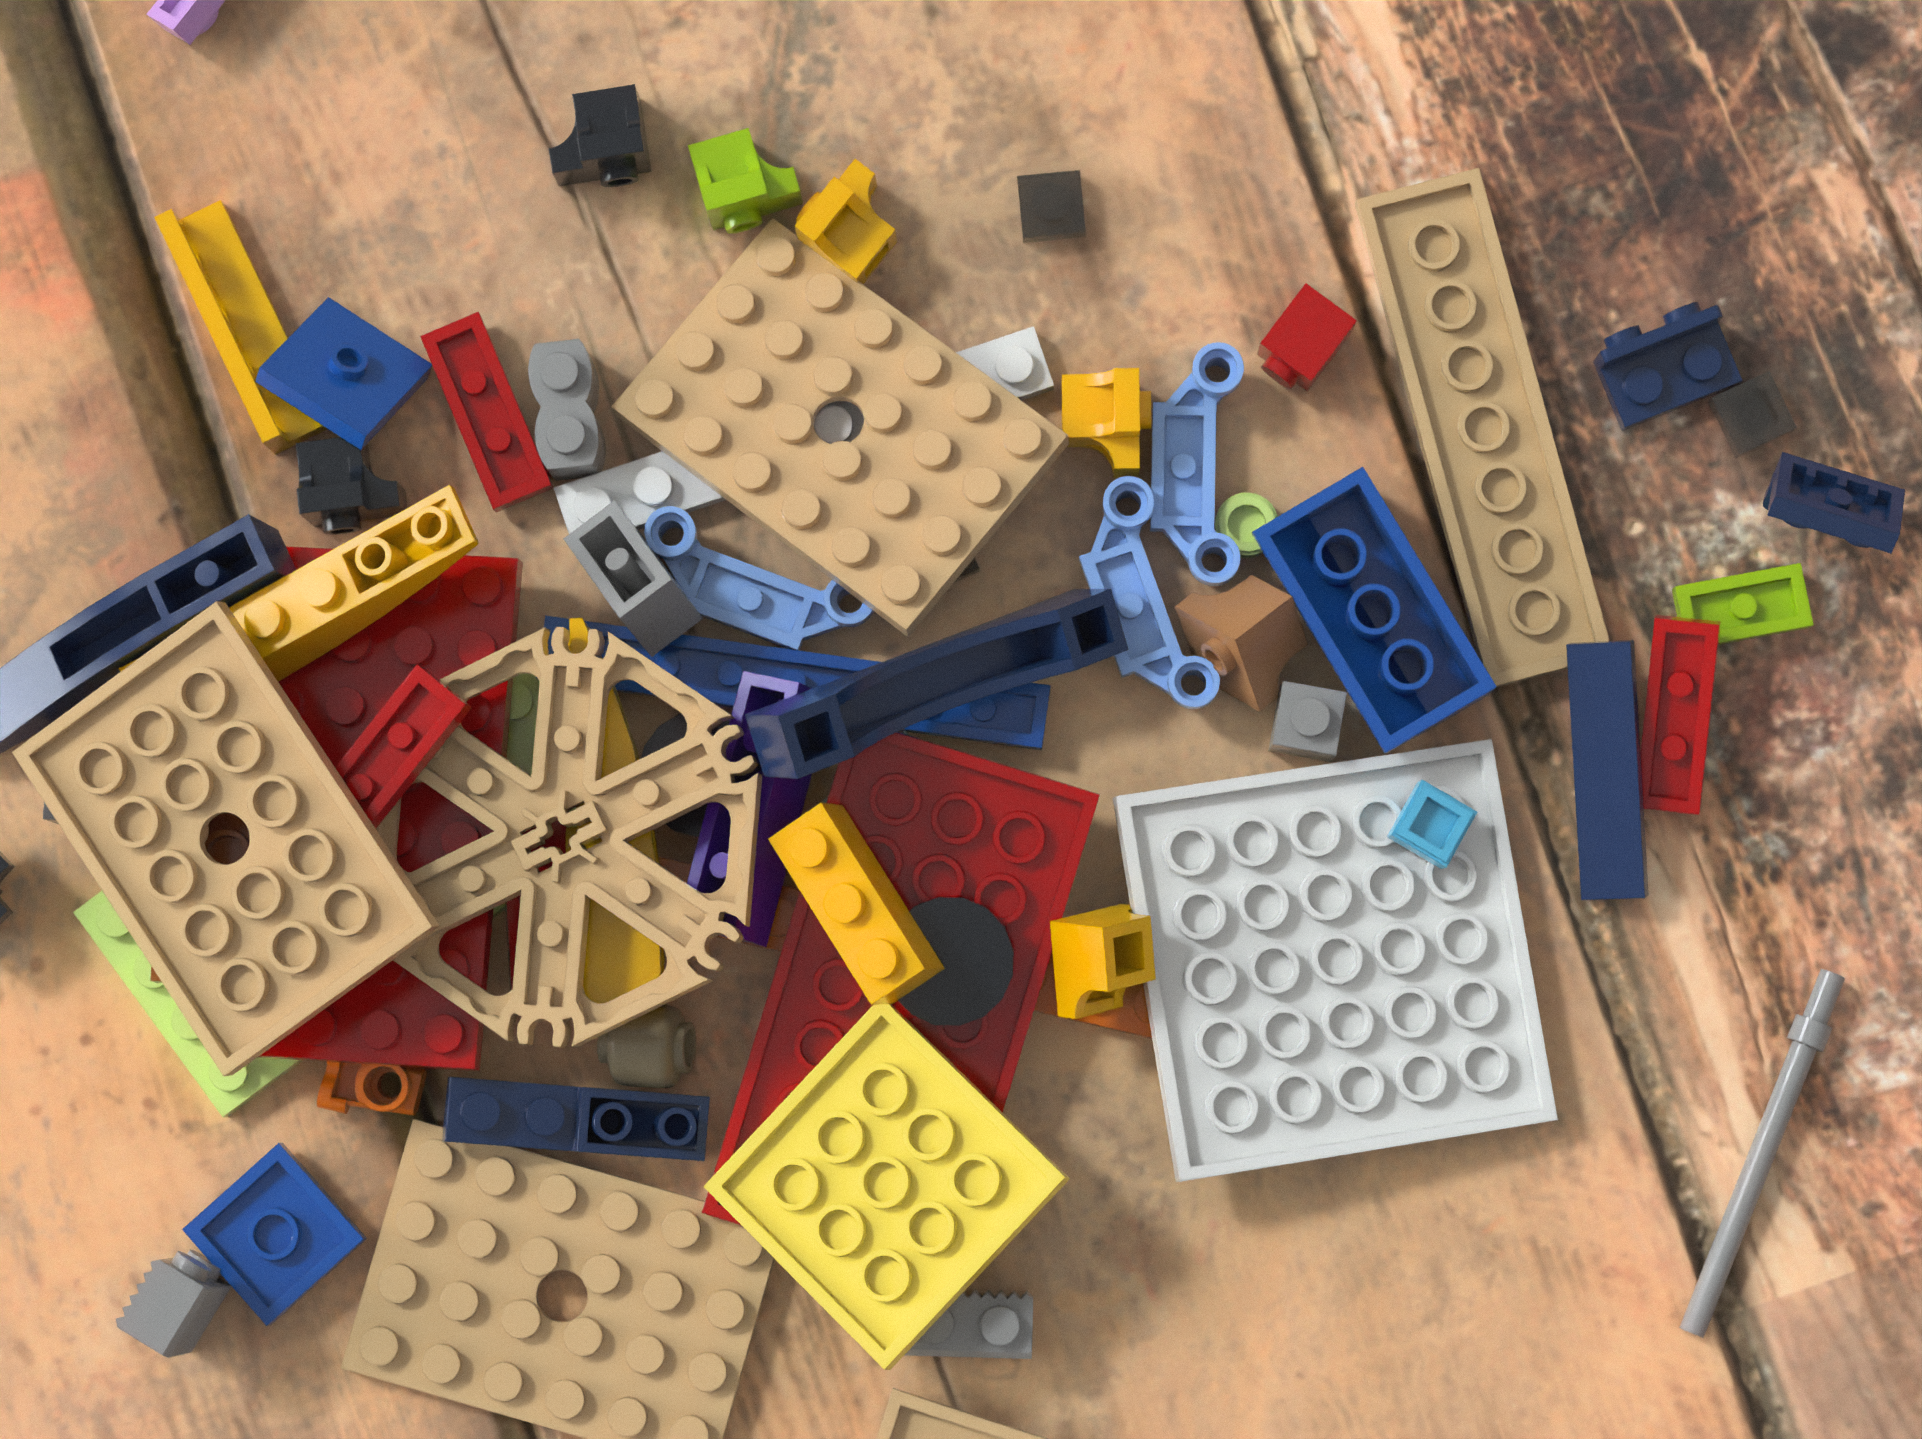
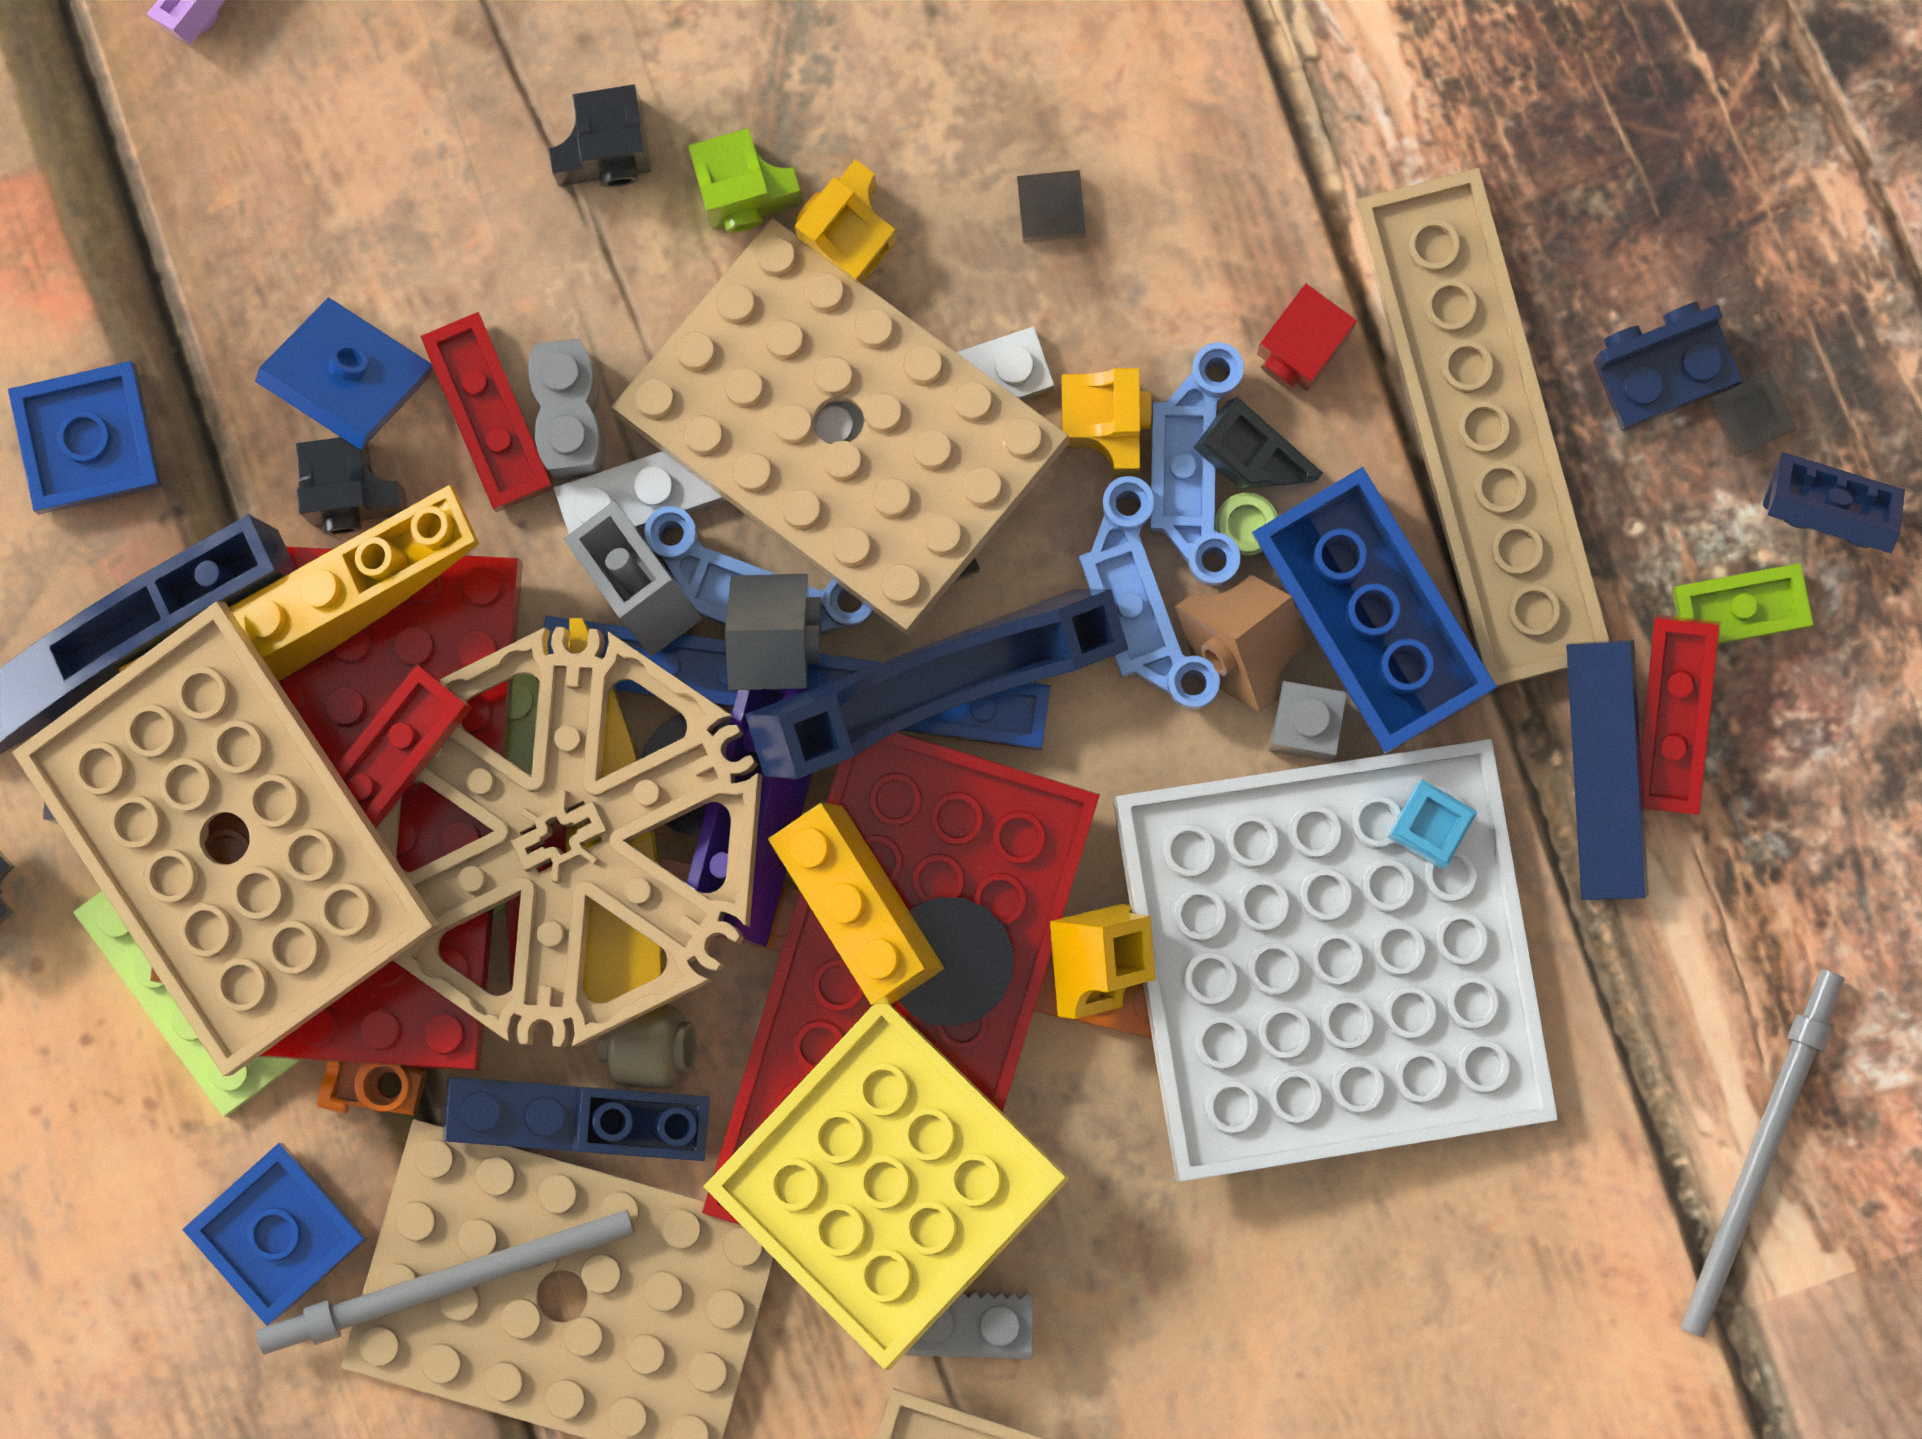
(84, 437): none -> blue plate
(174, 1303): light grey brick -> none
(236, 315): yellow fence -> none
(325, 1321): none -> light grey bar
(771, 631): none -> dark grey brick
(1252, 451): none -> pearl dark grey tile

